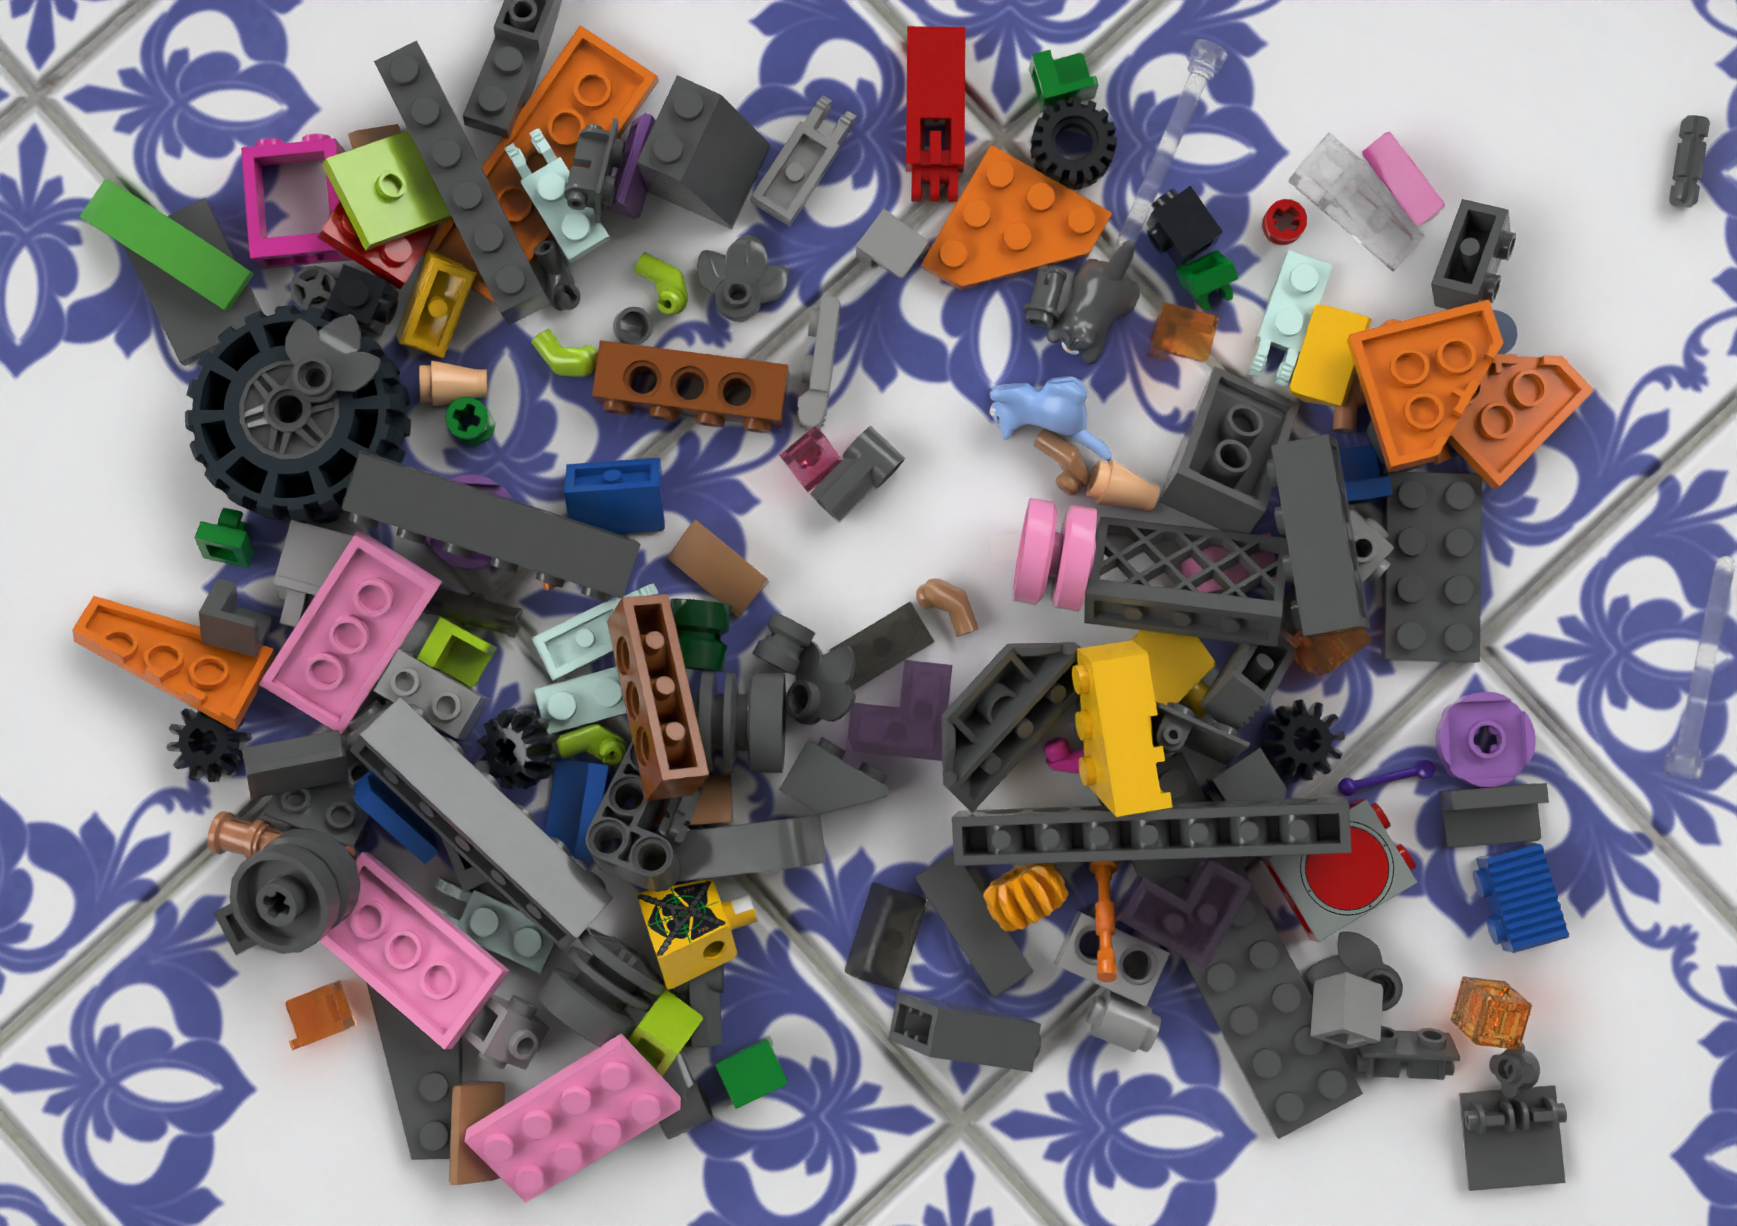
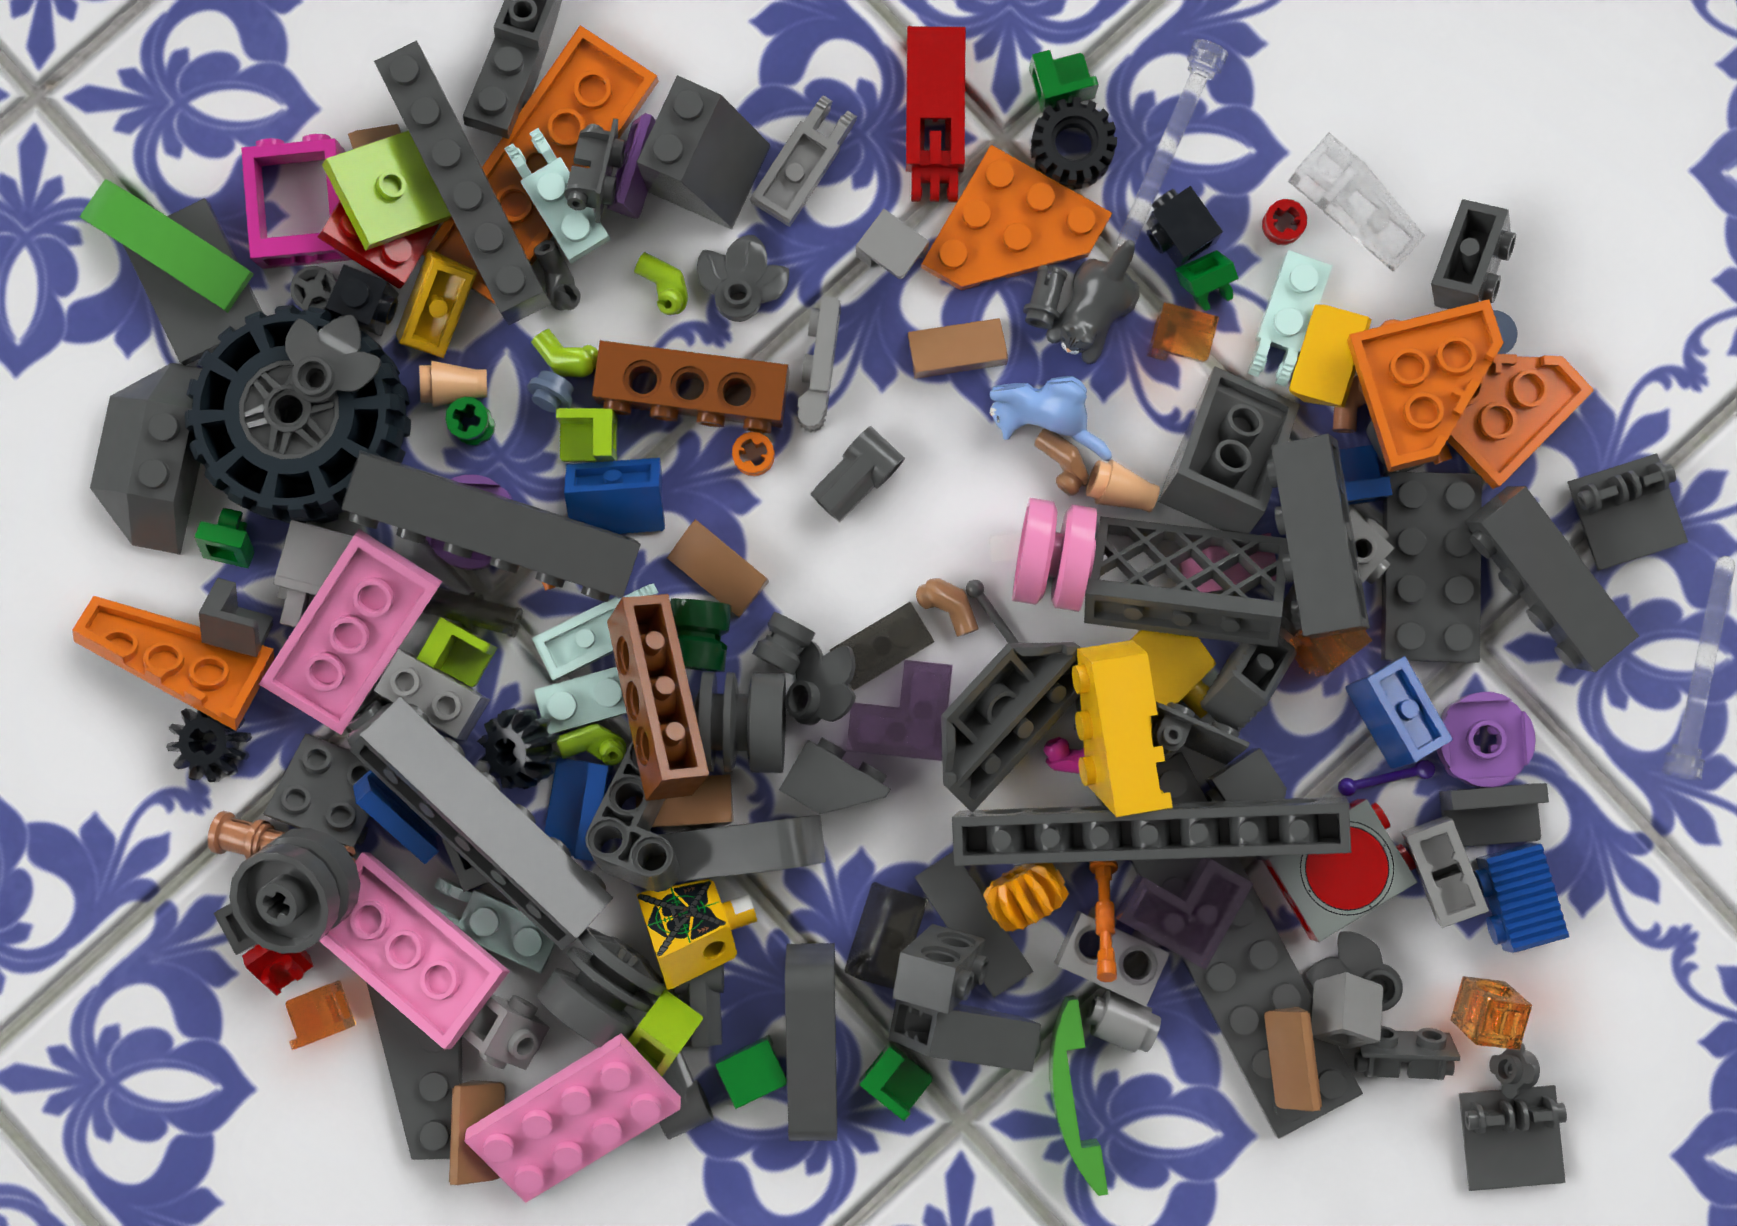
(146, 460): none -> dark grey wedge
(276, 969): none -> red tile
(295, 764): dark grey panel -> none
(550, 391): none -> sand blue plate
(587, 434): none -> lime panel
(633, 316): dark grey hinge -> none
(678, 817): dark grey axle -> none
(758, 440): none -> orange bush
(811, 458): clear pink plate -> none
(811, 1041): none -> dark grey beam
(895, 1080): none -> green panel
(940, 968): none -> dark grey brick
(957, 348): none -> medium nougat slope
(975, 590): none -> dark grey hinge
(1067, 1036): none -> bright green slope
(1292, 1059): none -> medium nougat slope
(1302, 722): black gear -> none
(1399, 713): none -> panel
(1403, 179): slope -> none
(1445, 871): none -> light grey brick
(1550, 579): none -> dark grey brick
(1628, 511): none -> dark grey hinge
(1689, 161): dark grey axle -> none

